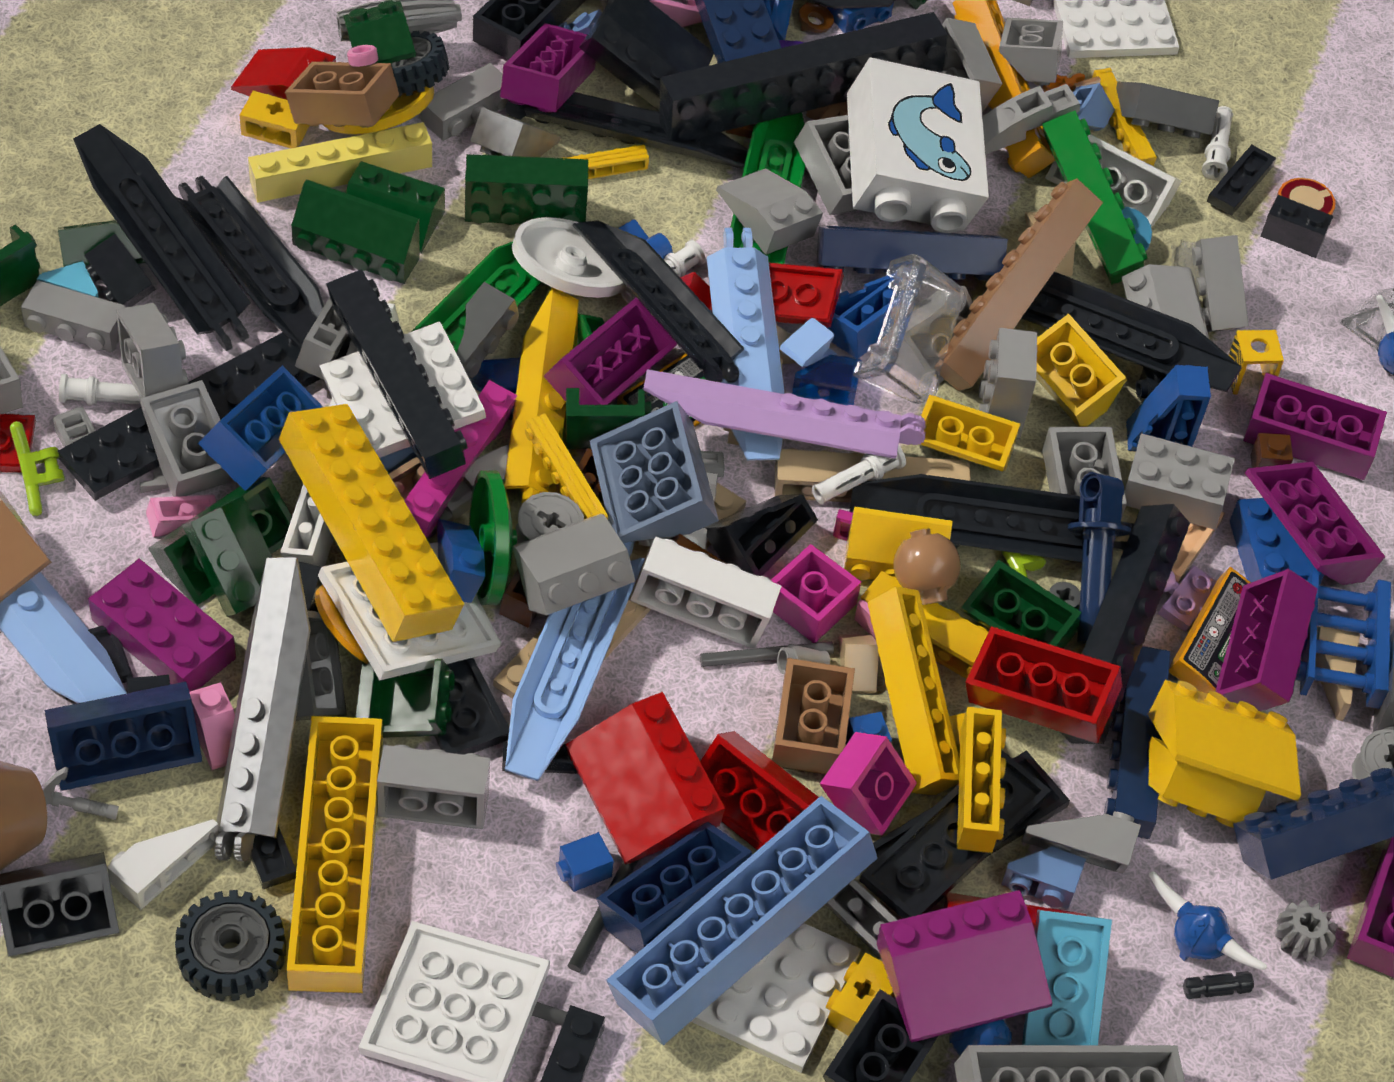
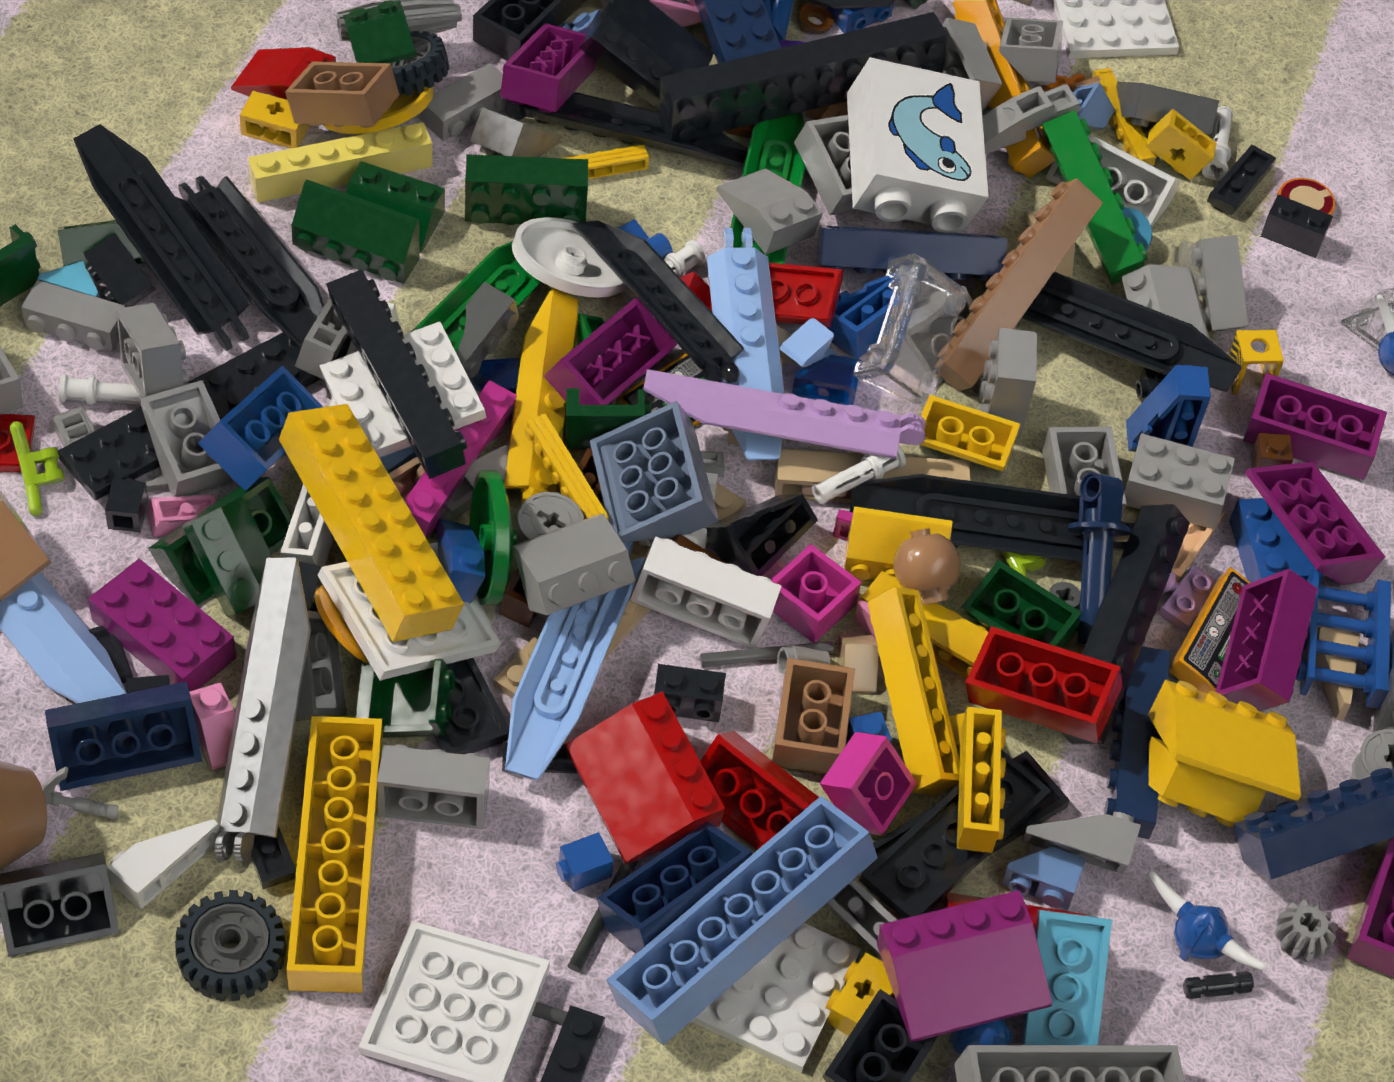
(126, 505): none -> black brick
(362, 55): bright pink tile -> none
(692, 691): none -> black brick
(1077, 372): yellow slope -> none
(1181, 144): none -> yellow brick

